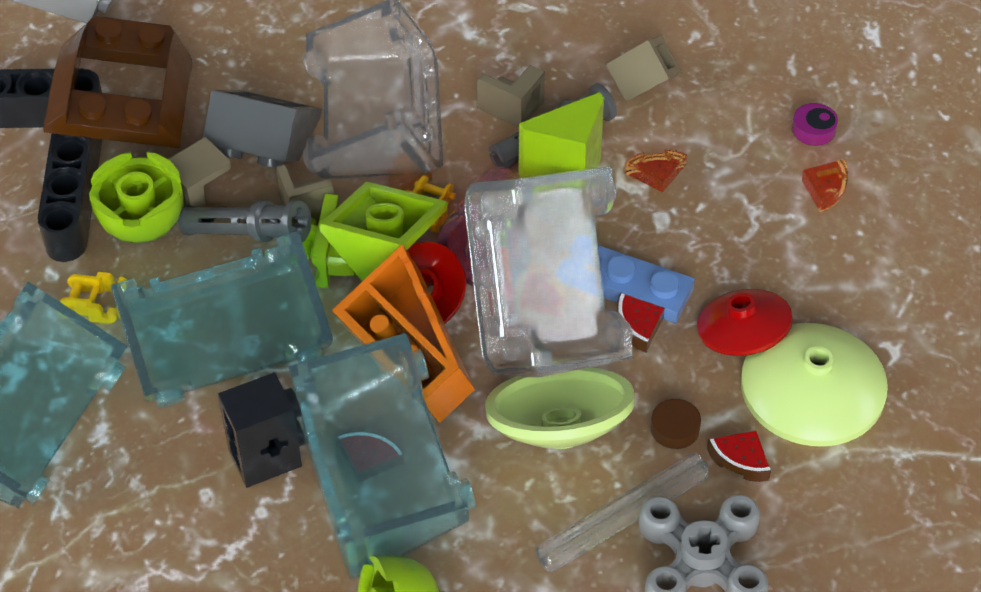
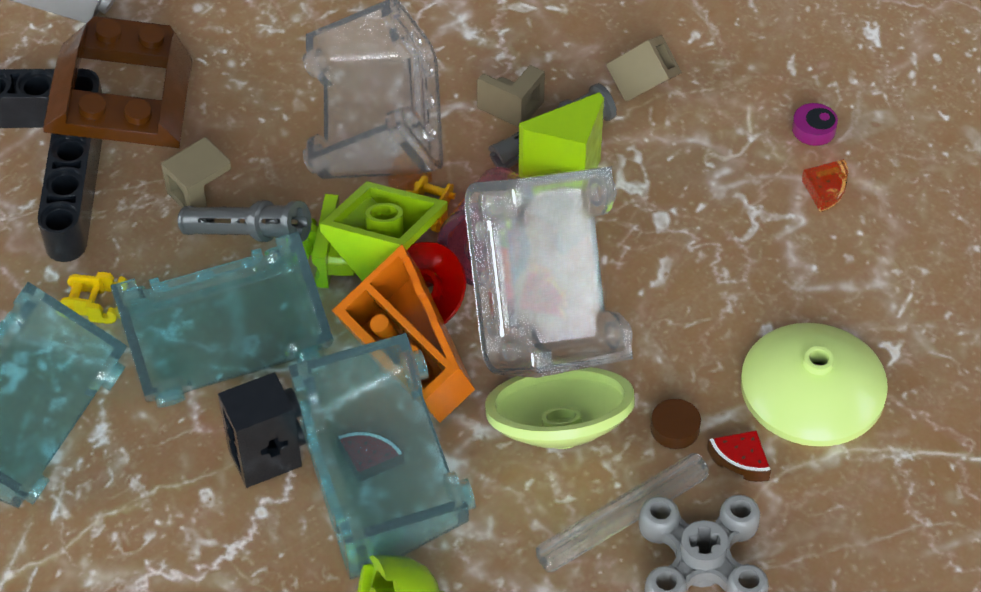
(137, 197): lime cylinder -> none
(259, 126): dark grey slope -> none
(310, 192): dark tan panel -> none
(643, 319): red tile -> none
(645, 282): medium blue plate -> none
(656, 169): clear orange tile -> none
(744, 322): red dish -> none

